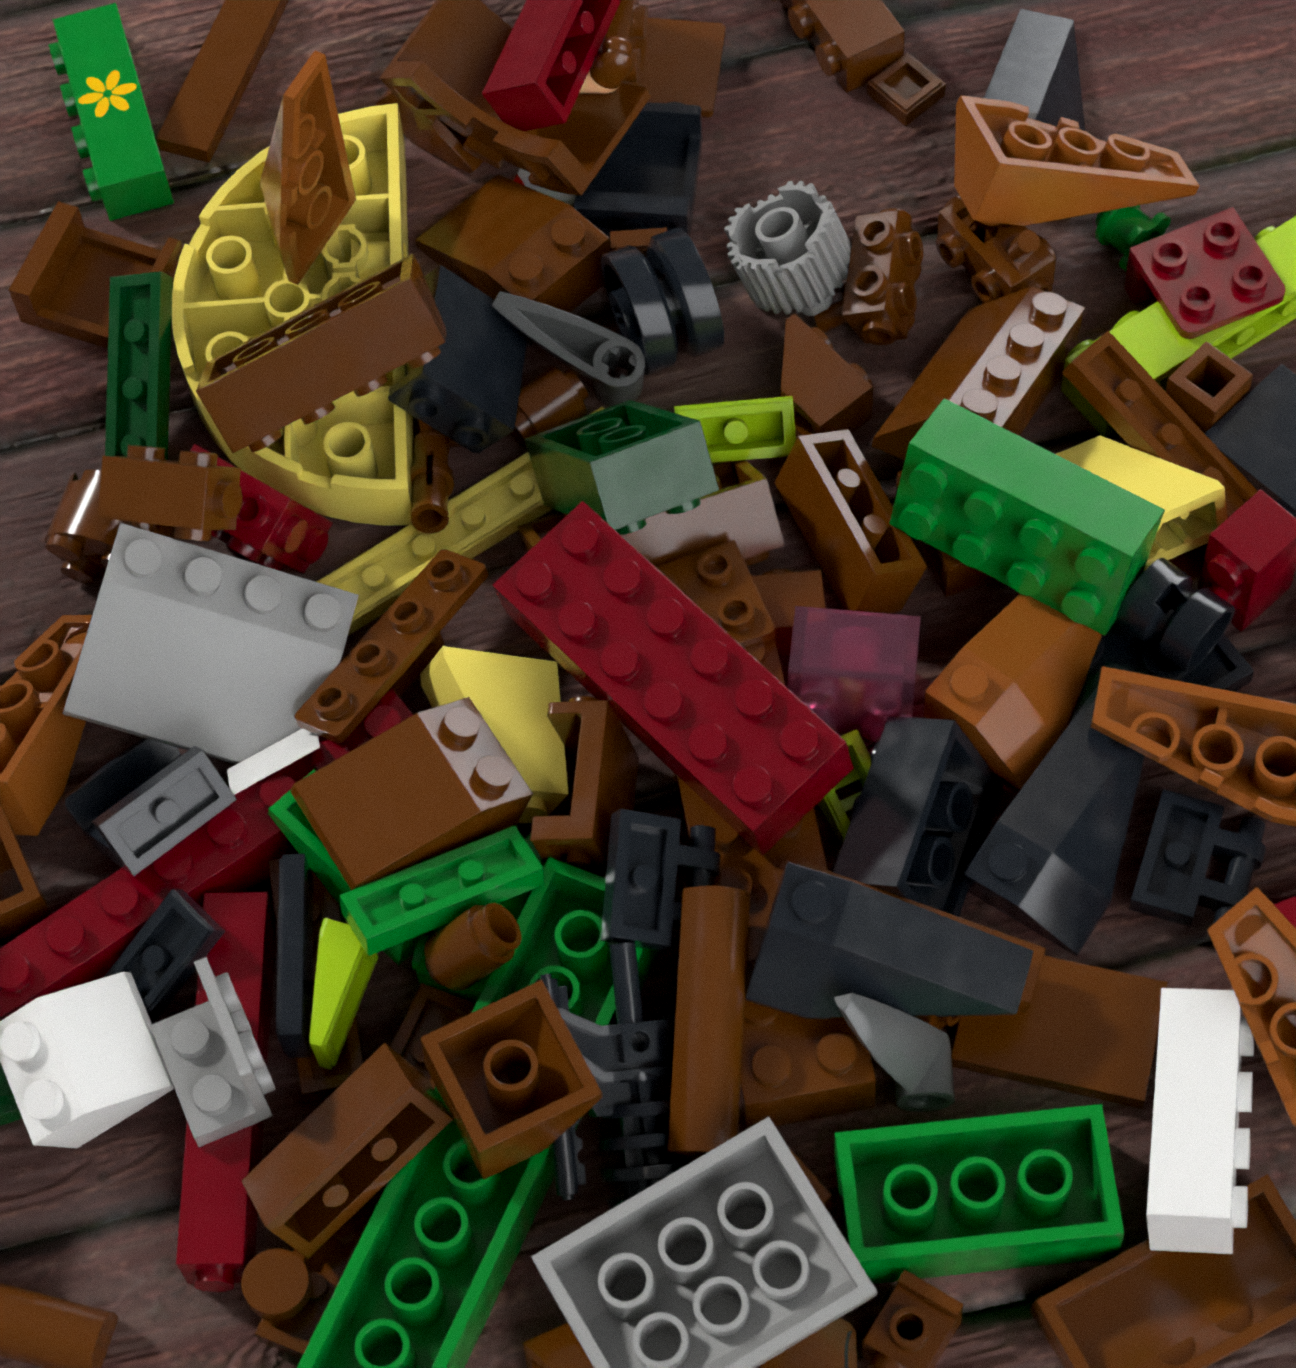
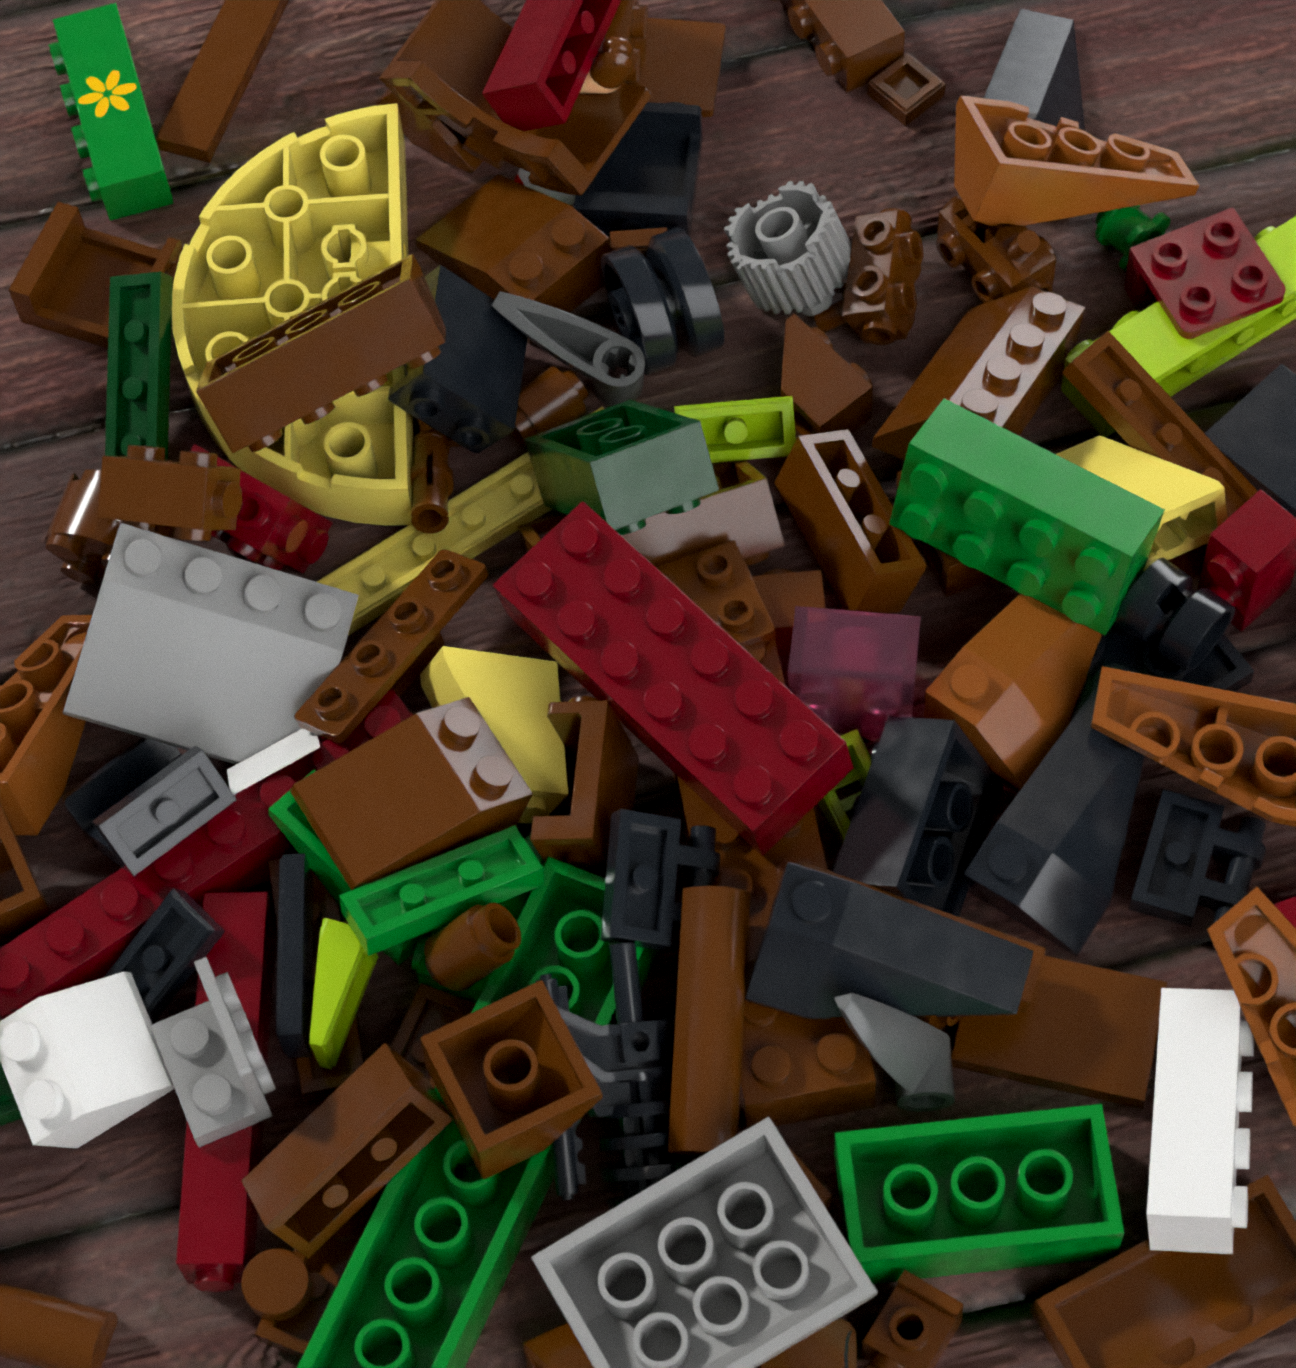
(306, 170): dark orange wedge -> none
(1208, 385): reddish brown brick -> none

